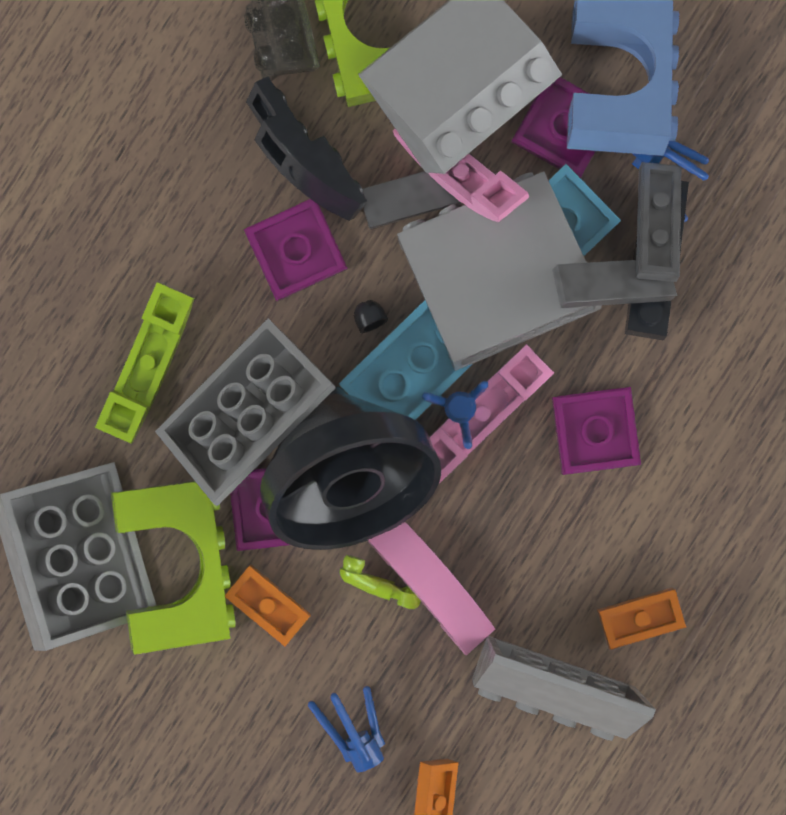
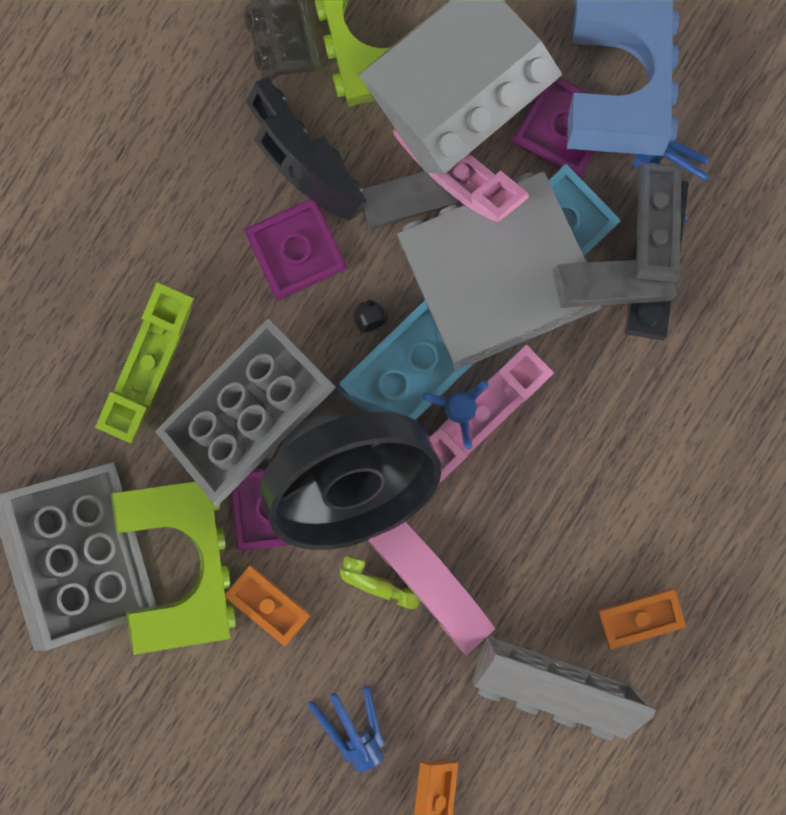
(596, 431): magenta tile -> none

